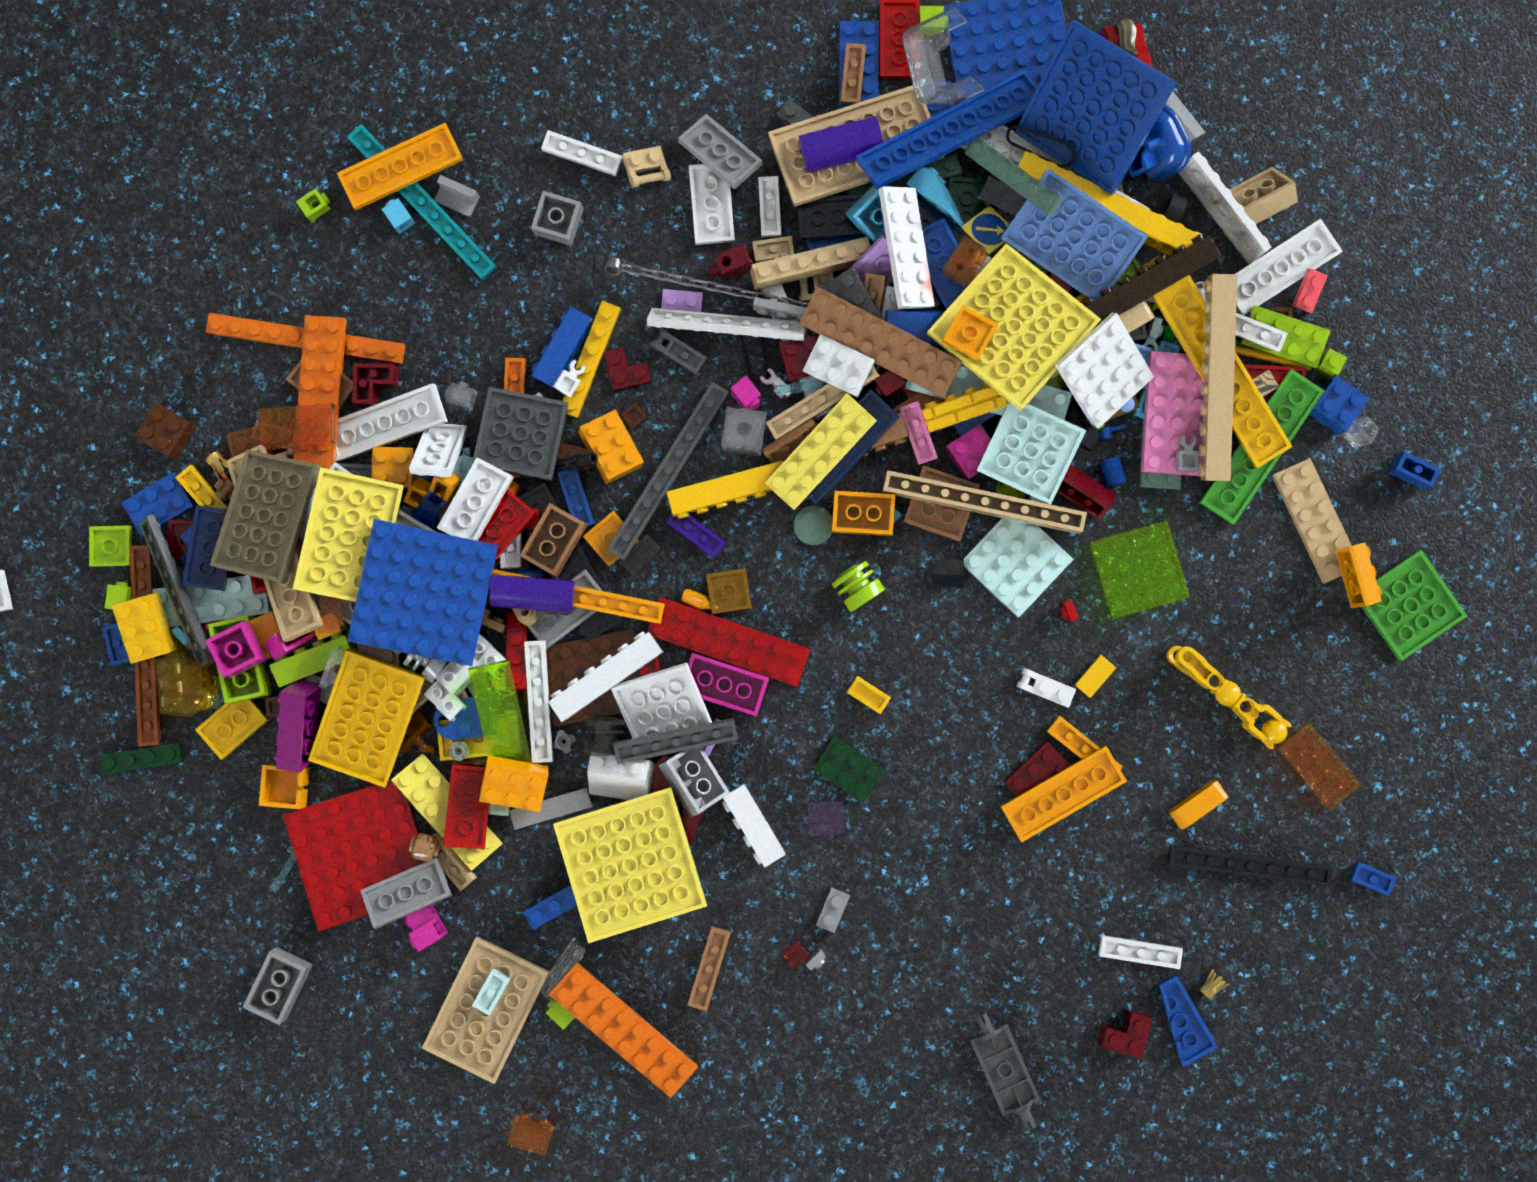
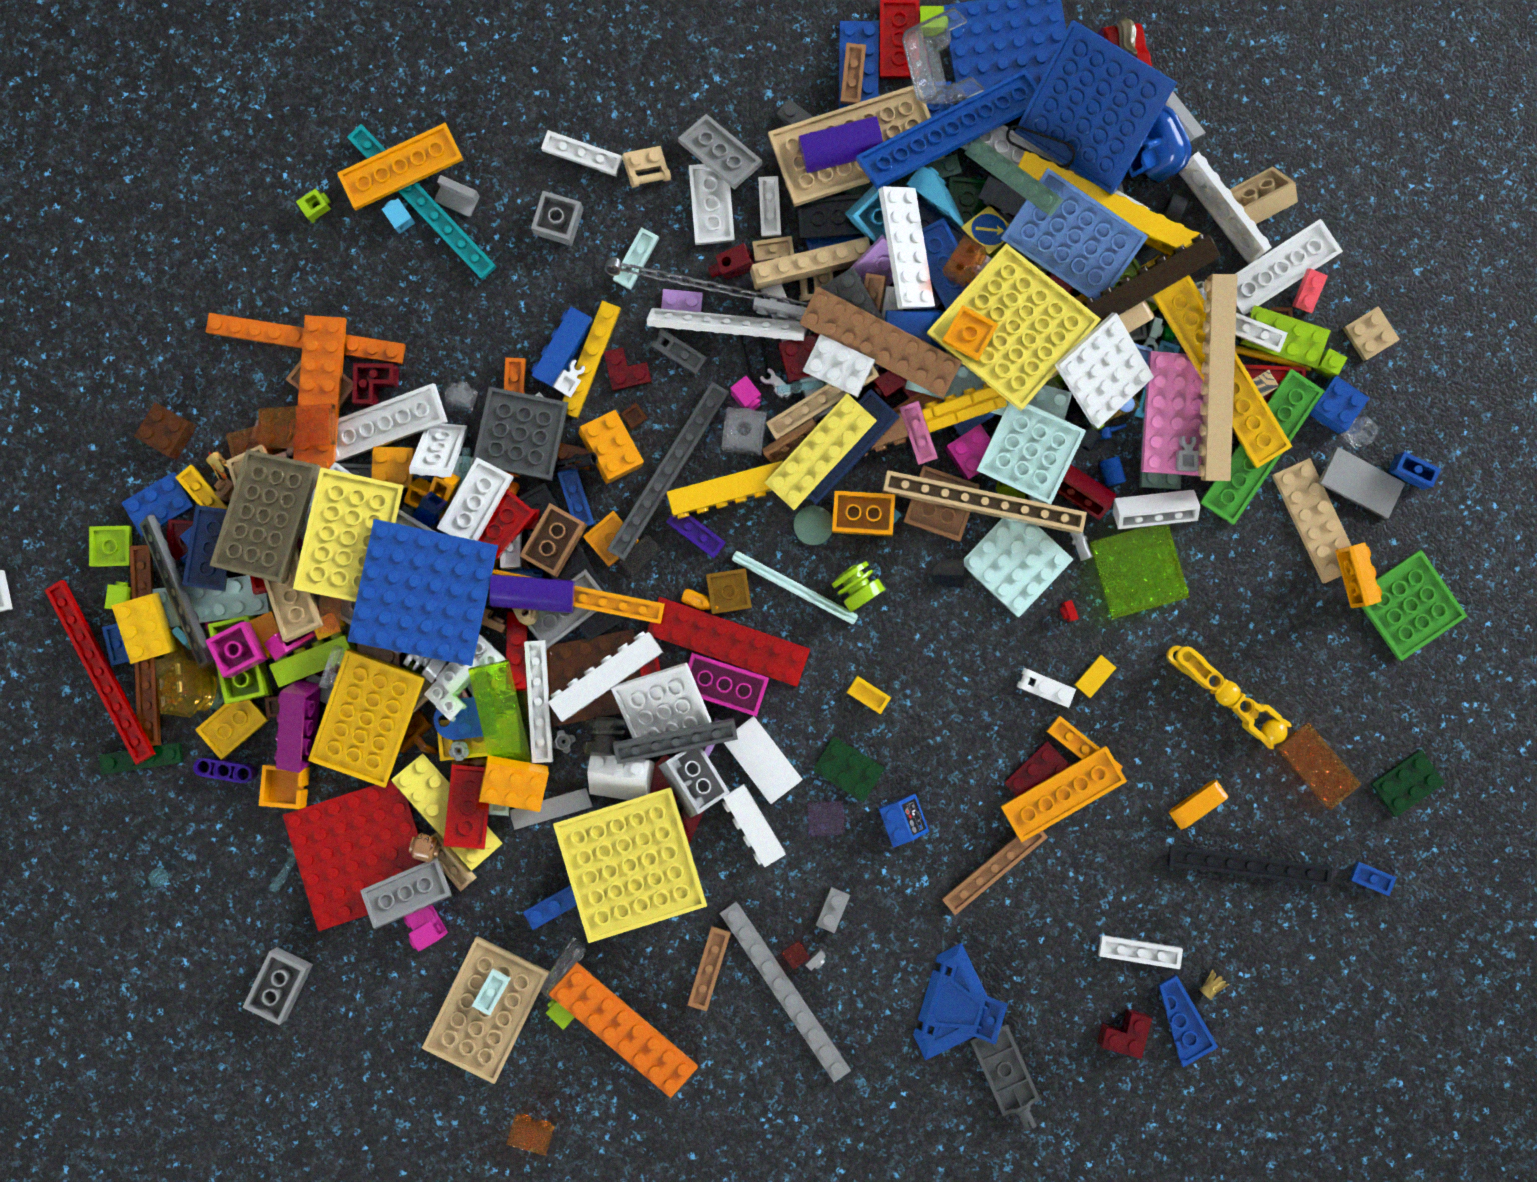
(100, 672): none -> red plate
(158, 877): none -> clear light blue plate
(215, 770): none -> dark purple beam
(637, 255): none -> light aqua plate
(763, 760): none -> white tile
(785, 991): none -> light grey plate
(794, 587): none -> light aqua axle
(903, 820): none -> blue slope
(956, 1006): none -> blue plate
(990, 871): none -> medium nougat plate
(1082, 547): none -> light grey pin
(1156, 509): none -> white brick
(1361, 482): none -> light grey tile
(1371, 334): none -> tan plate
(1407, 783): none -> dark green plate

